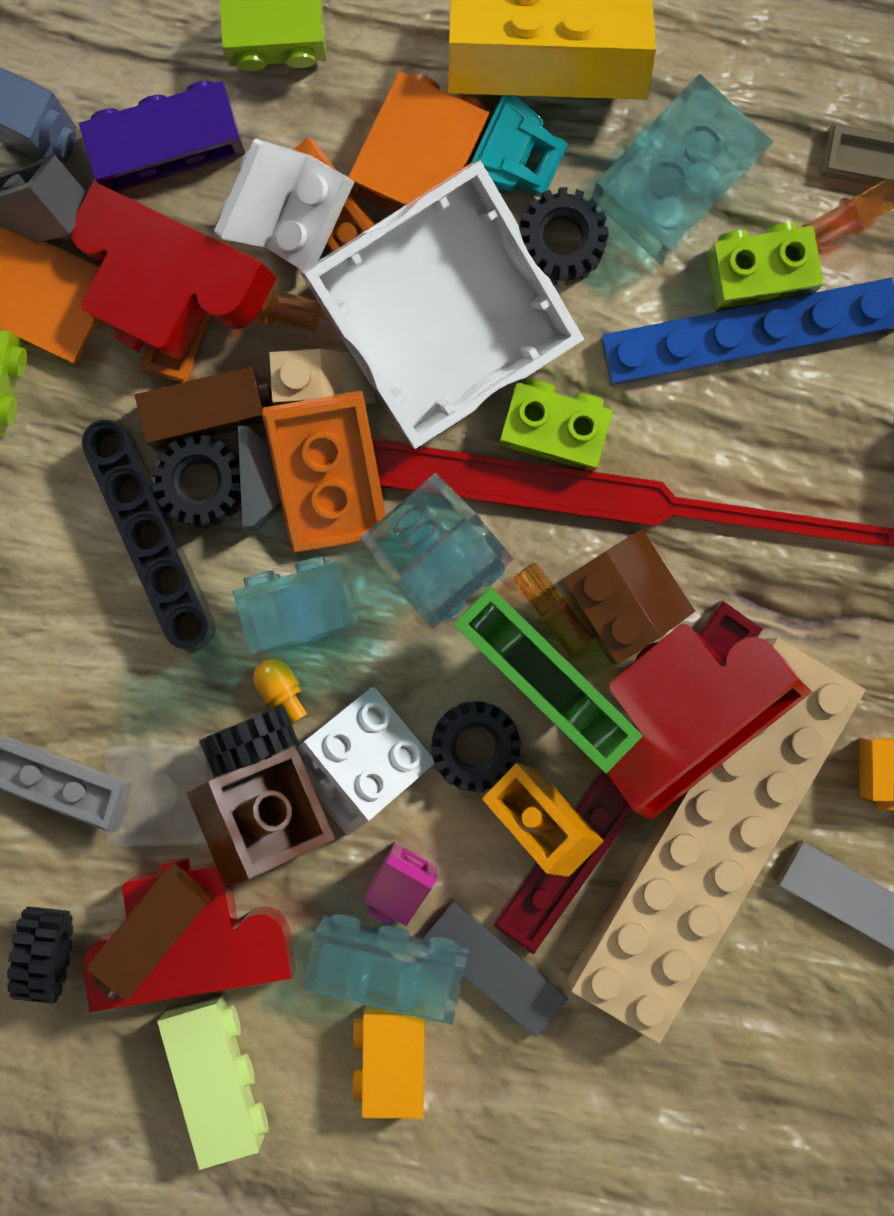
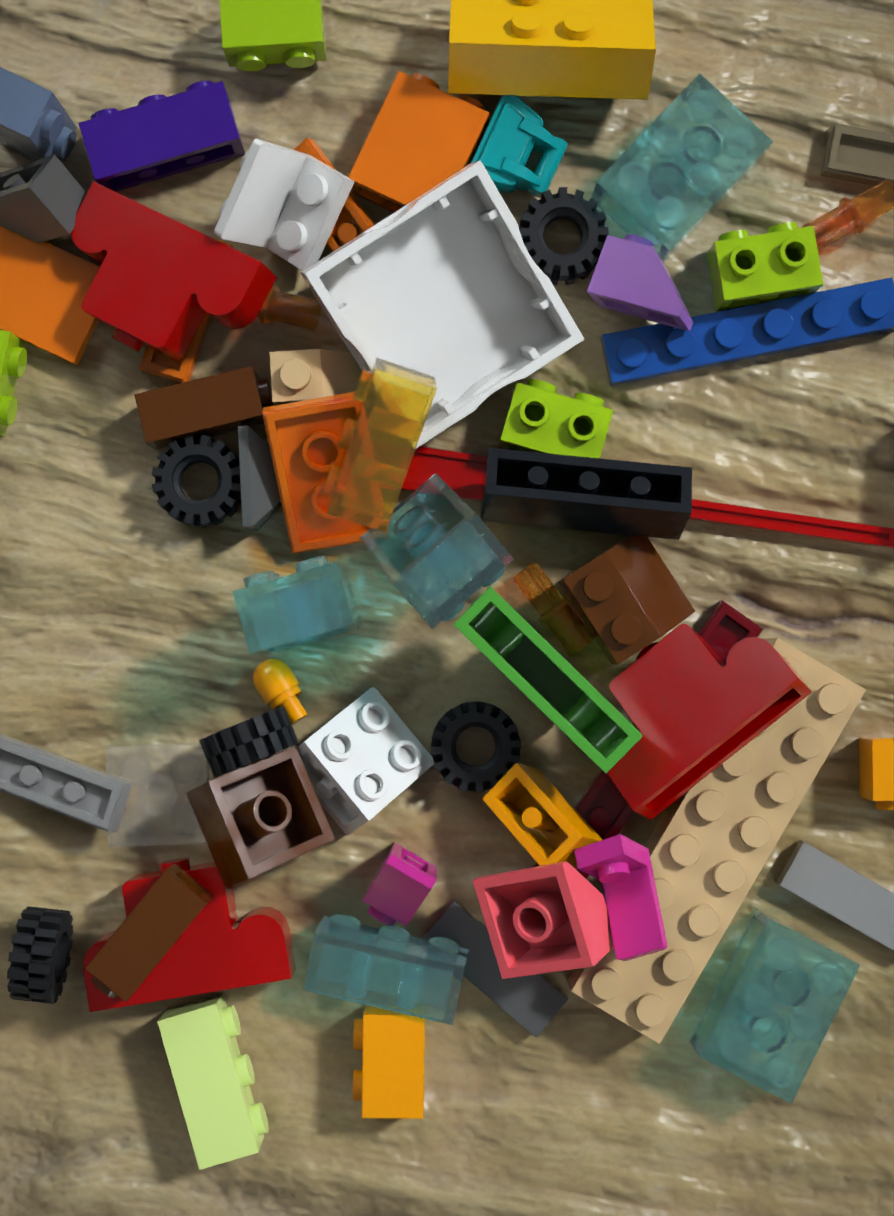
(131, 518): black beam -> none
(378, 443): none -> clear yellow brick
(544, 919): none -> coral slope
(586, 494): none -> black brick
(629, 894): none -> dark pink bracket
(637, 283): none -> medium lavender slope
(773, 1006): none -> clear light blue brick

